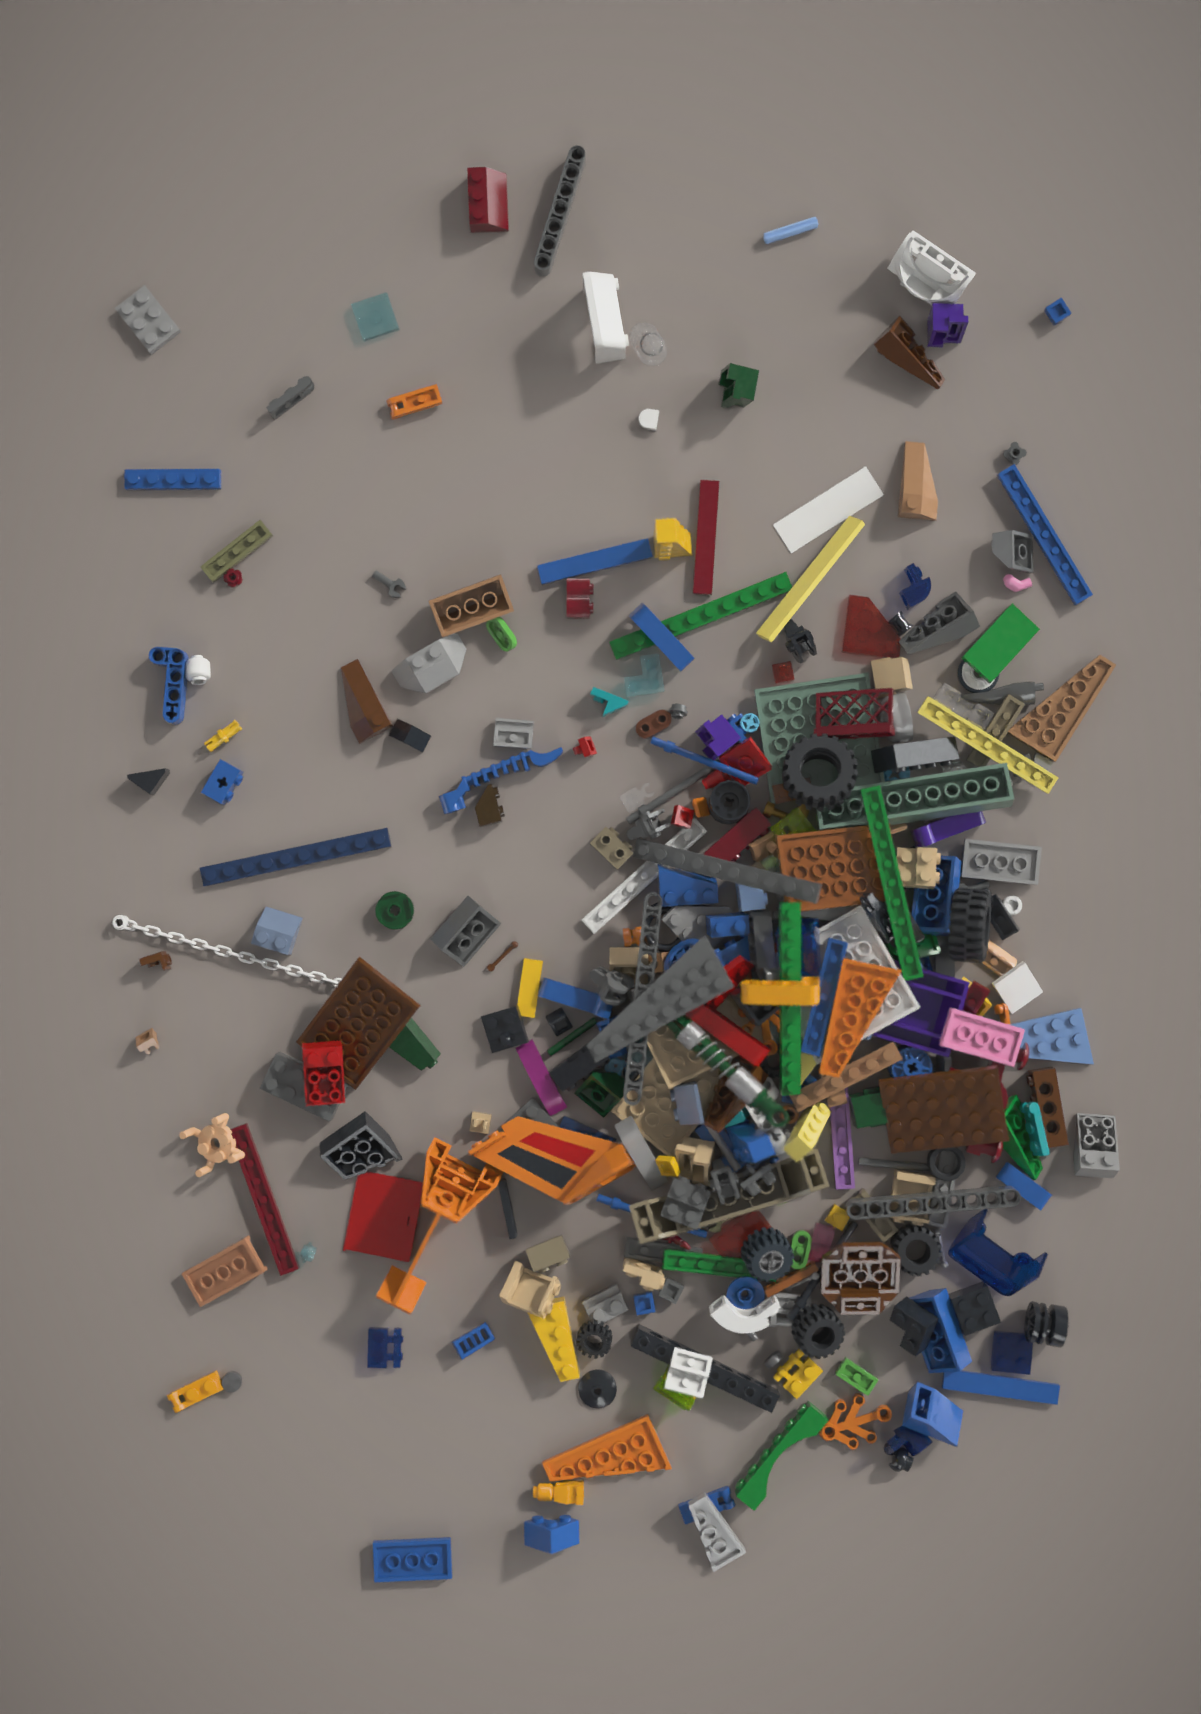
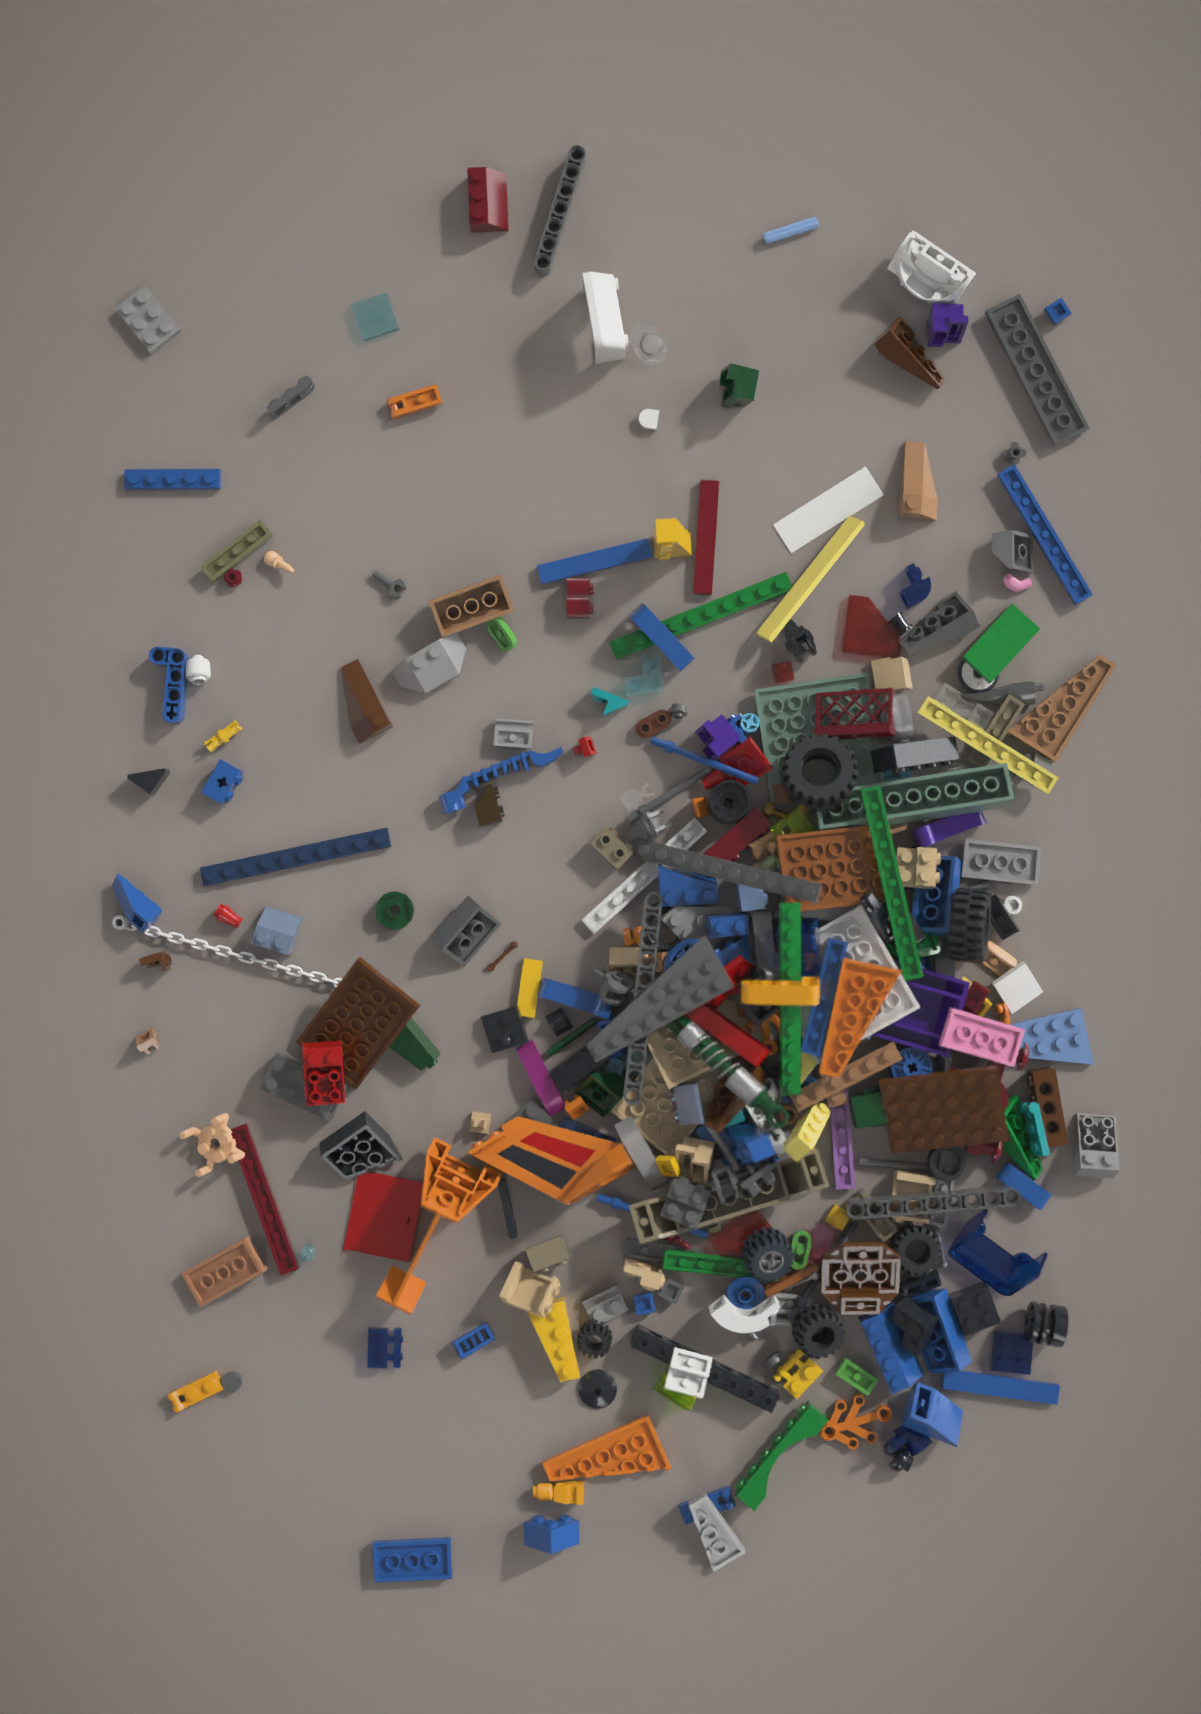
(136, 906): none -> blue slope
(227, 916): none -> red cone
(272, 559): none -> light nougat bar
(410, 735): black slope -> none
(576, 1107): none -> orange tile
(682, 817): red tile -> none
(896, 1364): none -> blue slope
(918, 1285): none -> black hinge
(1037, 370): none -> dark grey plate

